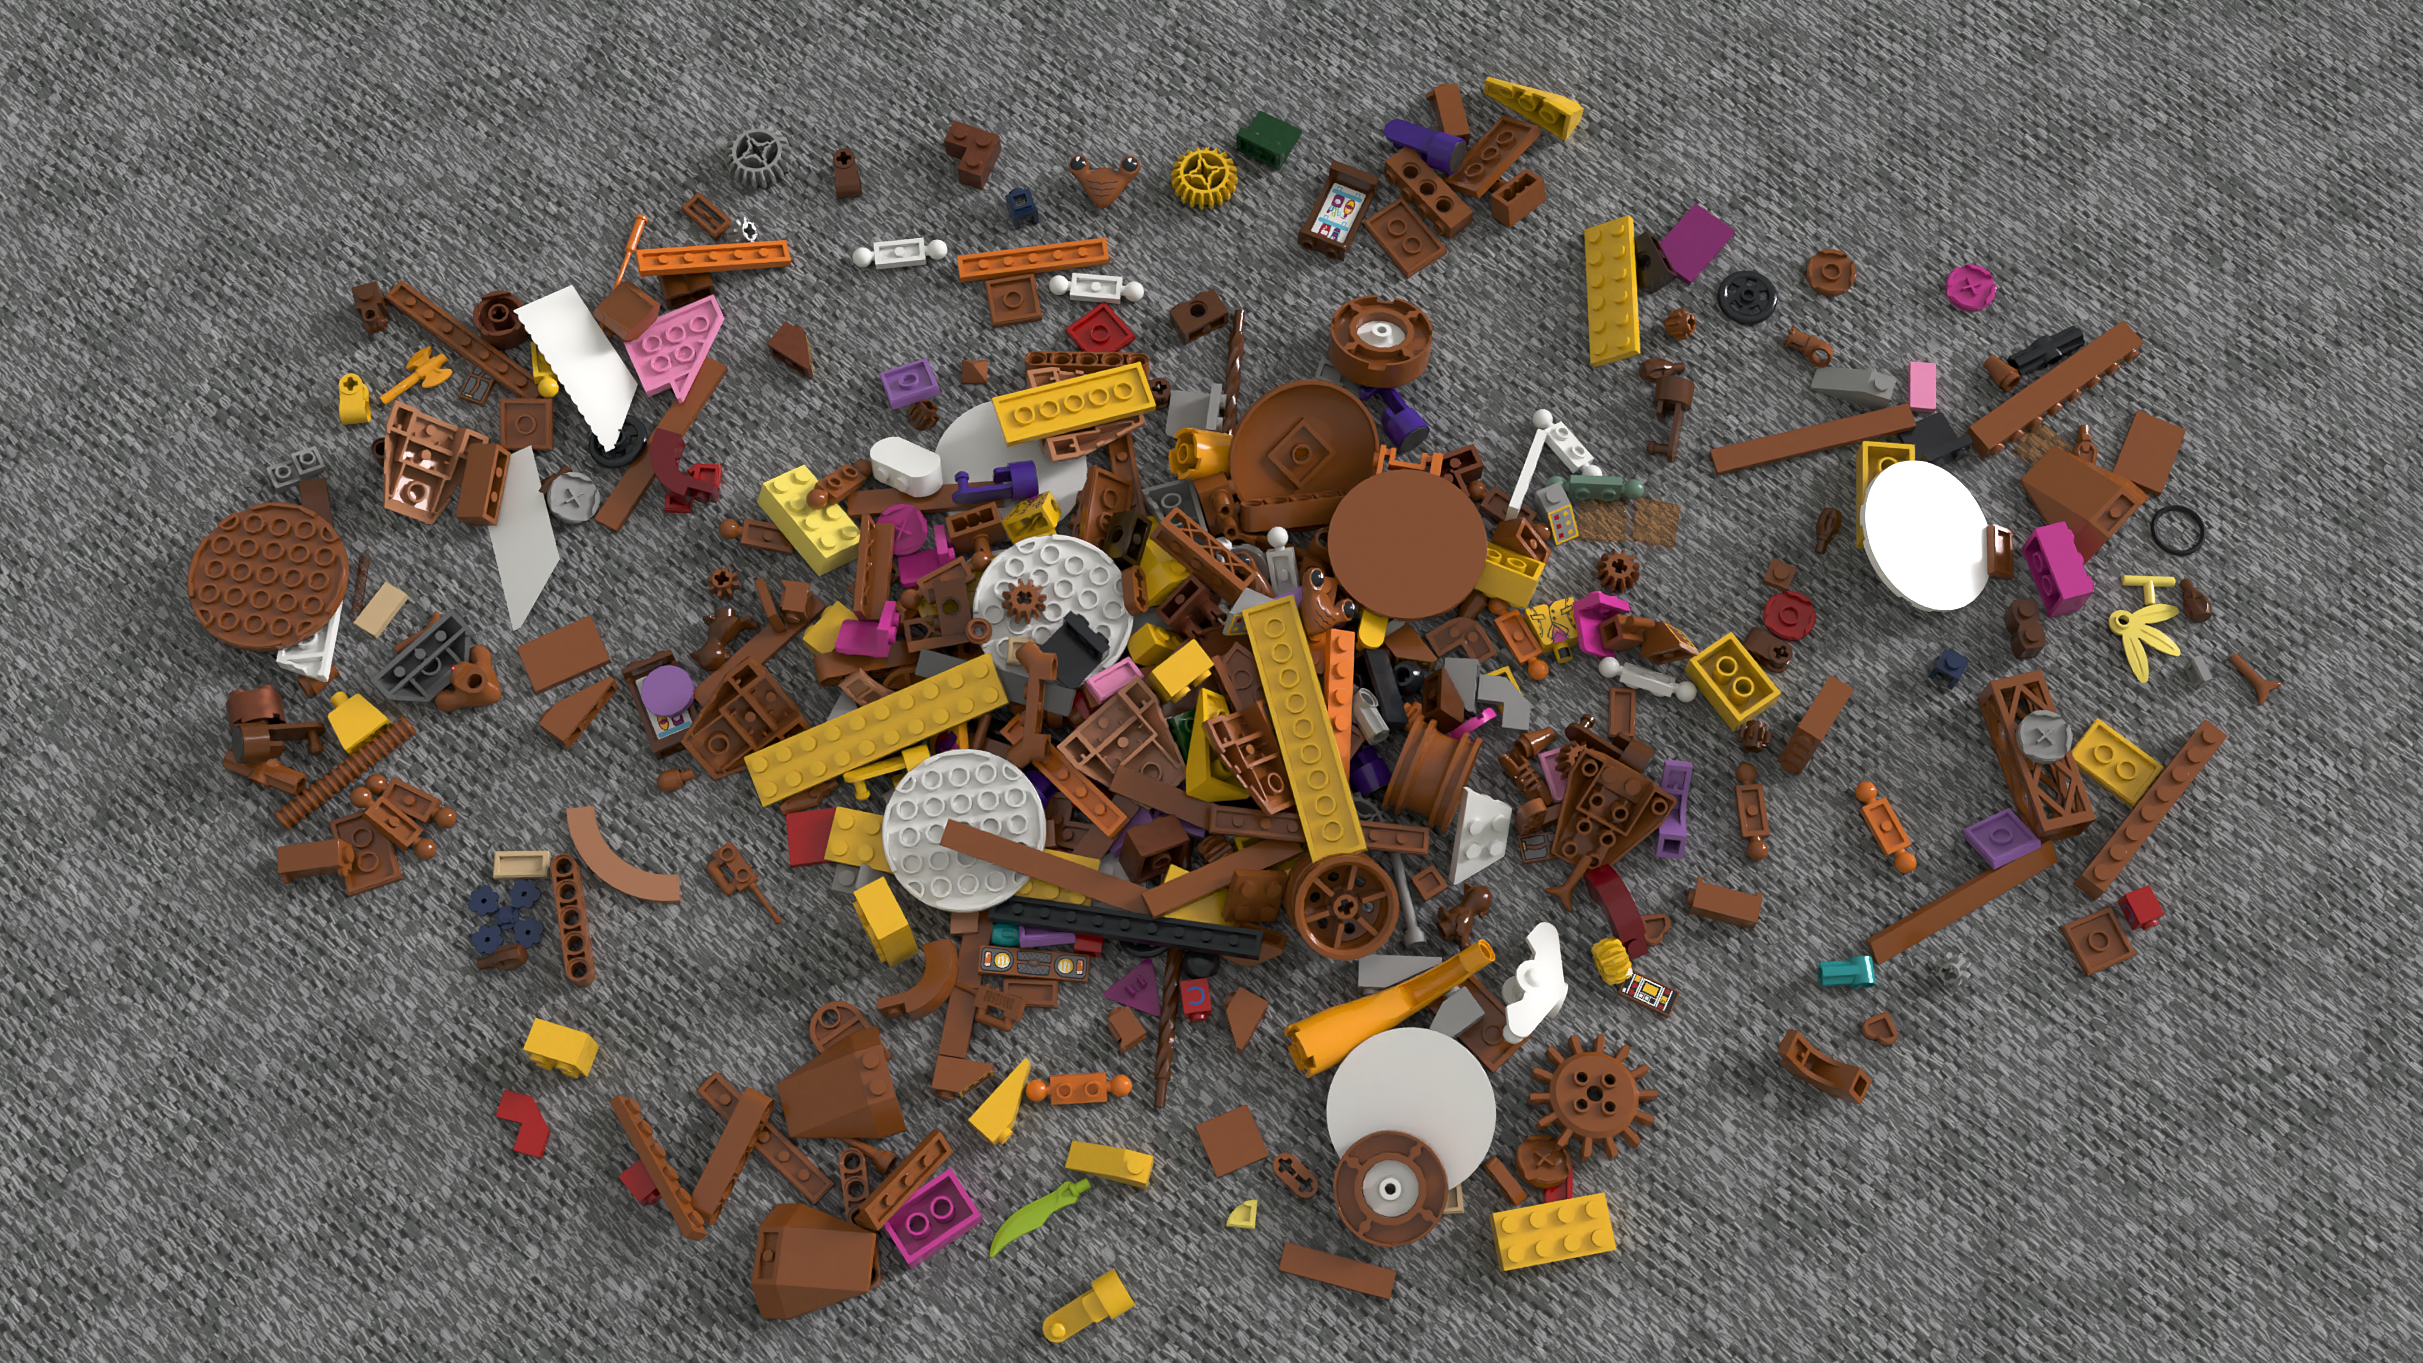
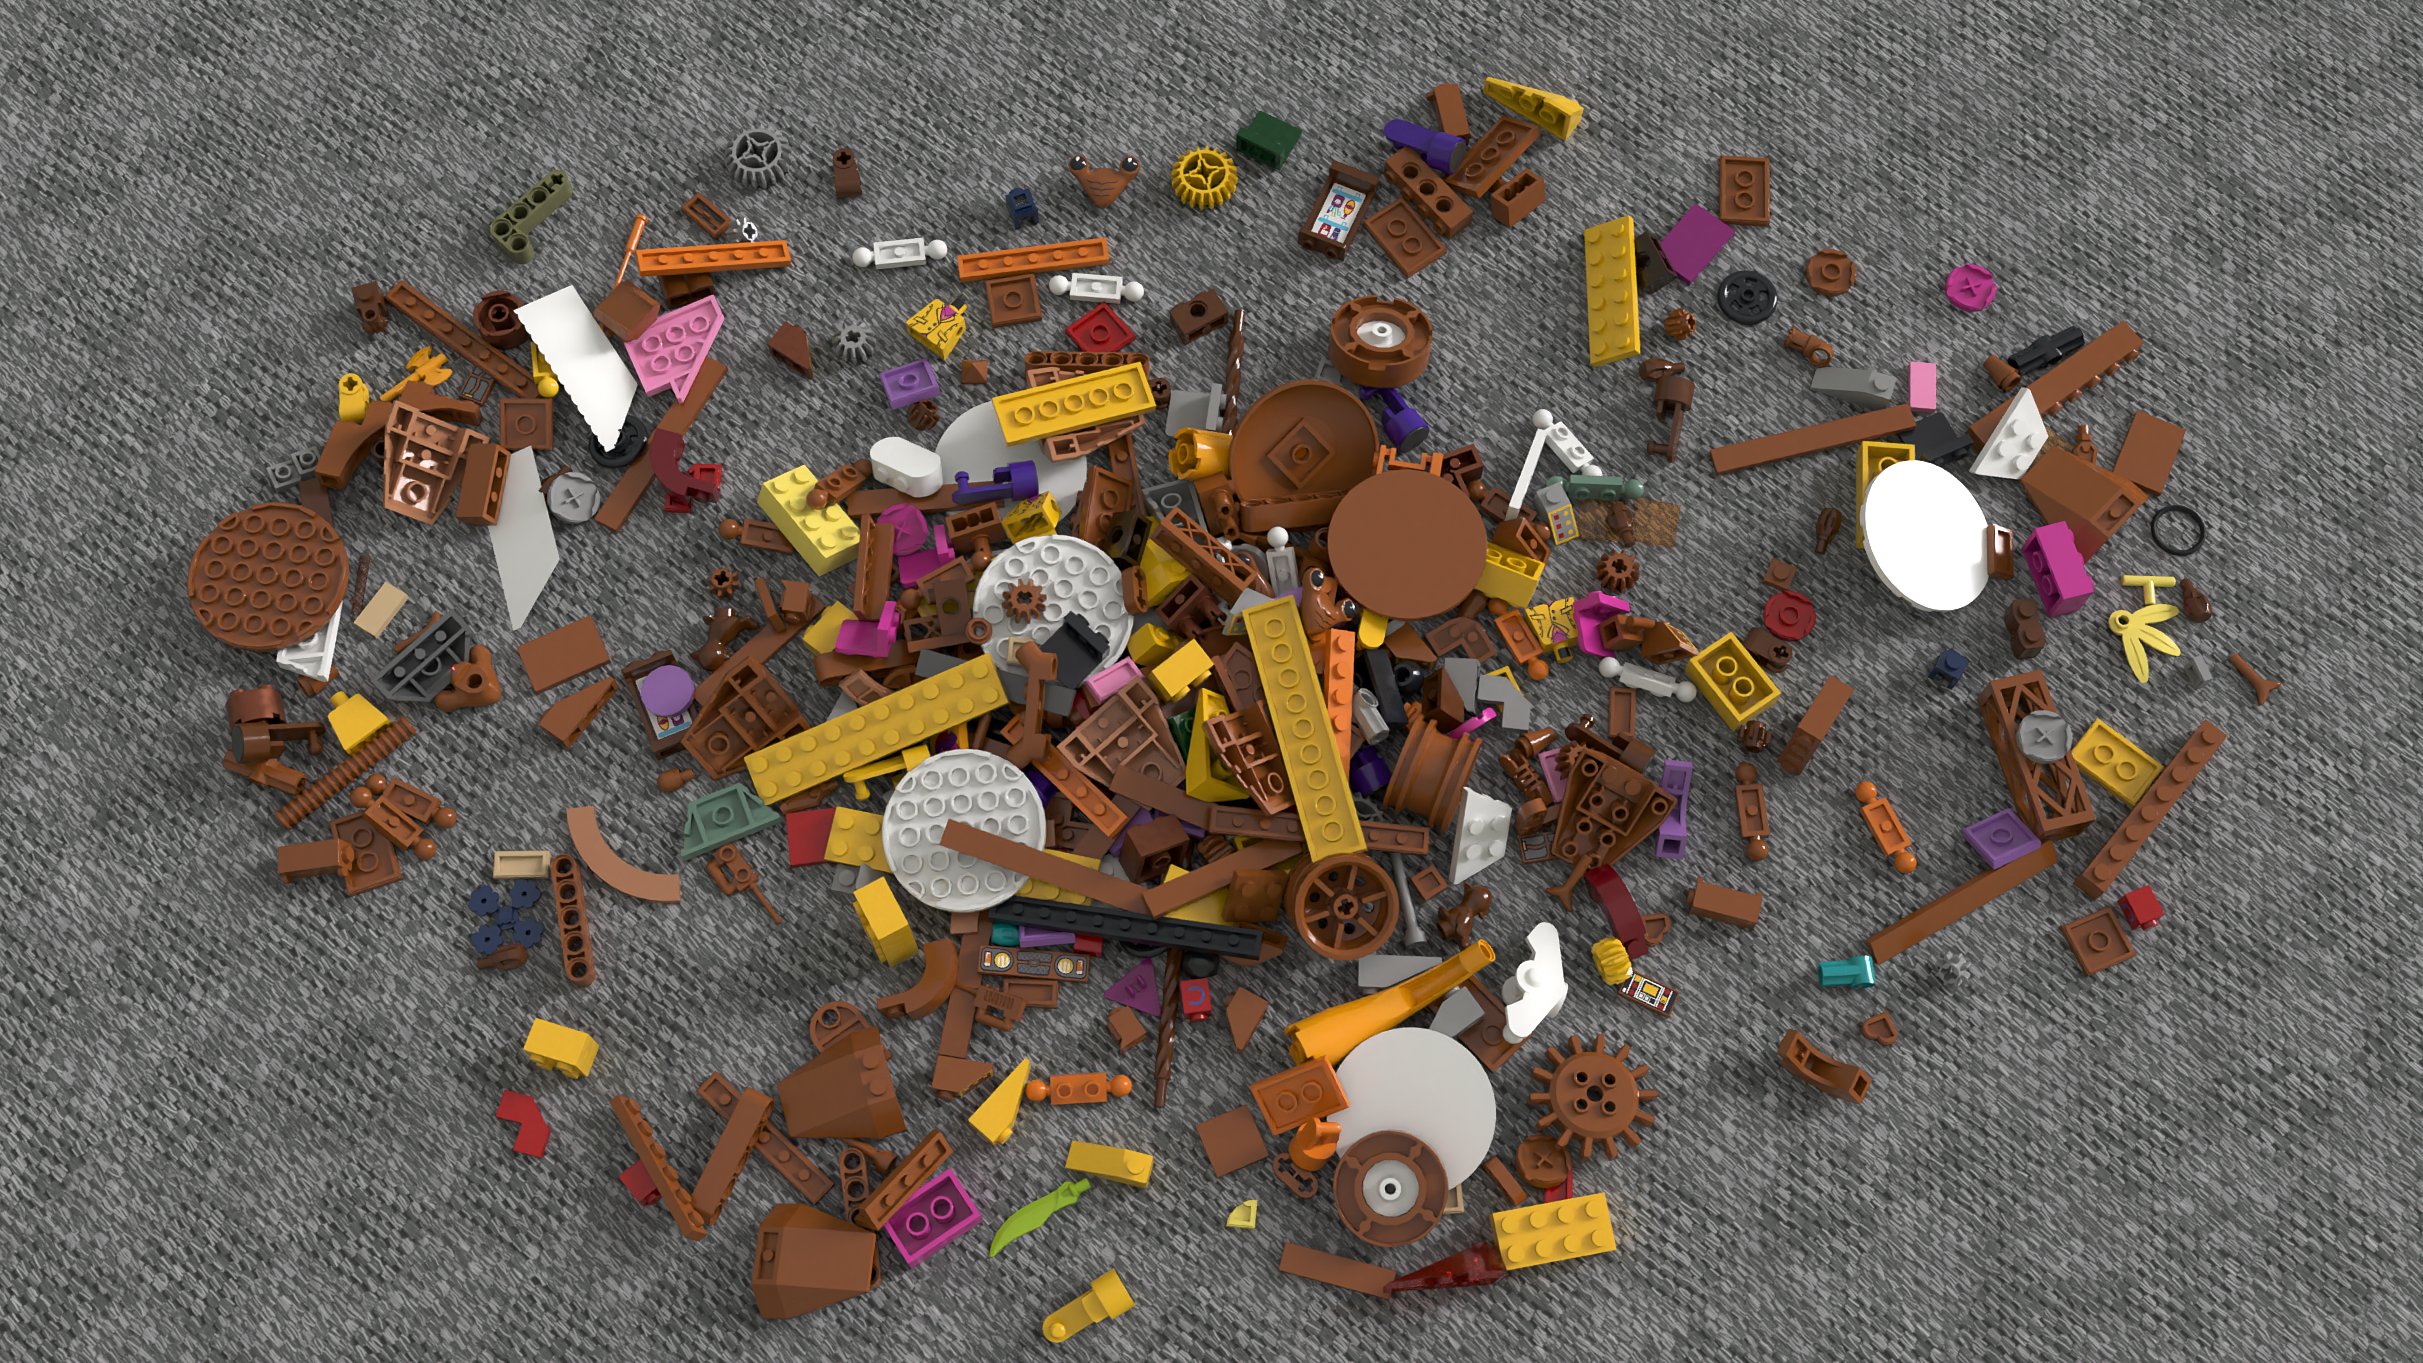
(352, 442): none -> dark orange arch
(554, 190): none -> olive beam
(724, 819): none -> sand green wing
(848, 349): none -> light grey gear
(938, 326): none -> yellow torso
(975, 149): copper brick -> none
(1299, 1094): none -> orange tile
(1314, 1144): none -> orange piece
(1471, 1267): none -> clear red wedge
(1621, 523): none -> reddish brown piece
(1744, 190): none -> dark orange tile
(2014, 440): none -> white wing

